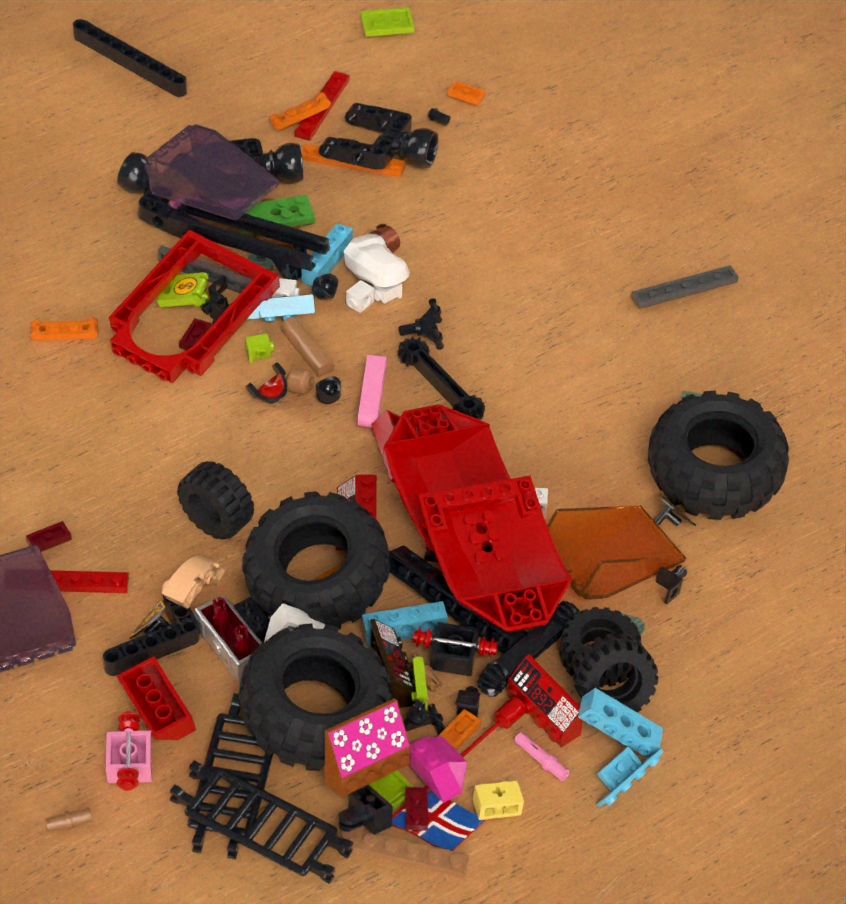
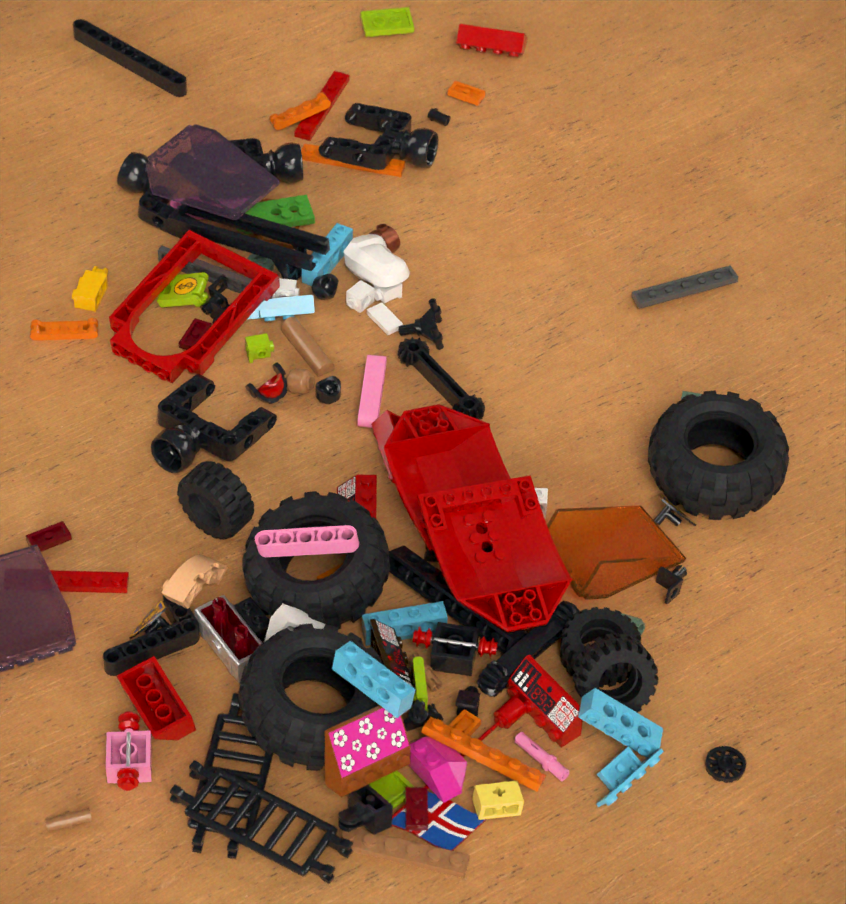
(91, 289): none -> yellow brick
(186, 432): none -> black piece
(316, 541): none -> bright pink beam
(373, 679): none -> medium azure brick
(384, 318): none -> white tile
(483, 754): none -> orange plate
(491, 39): none -> red slope
(725, 764): none -> black wheel

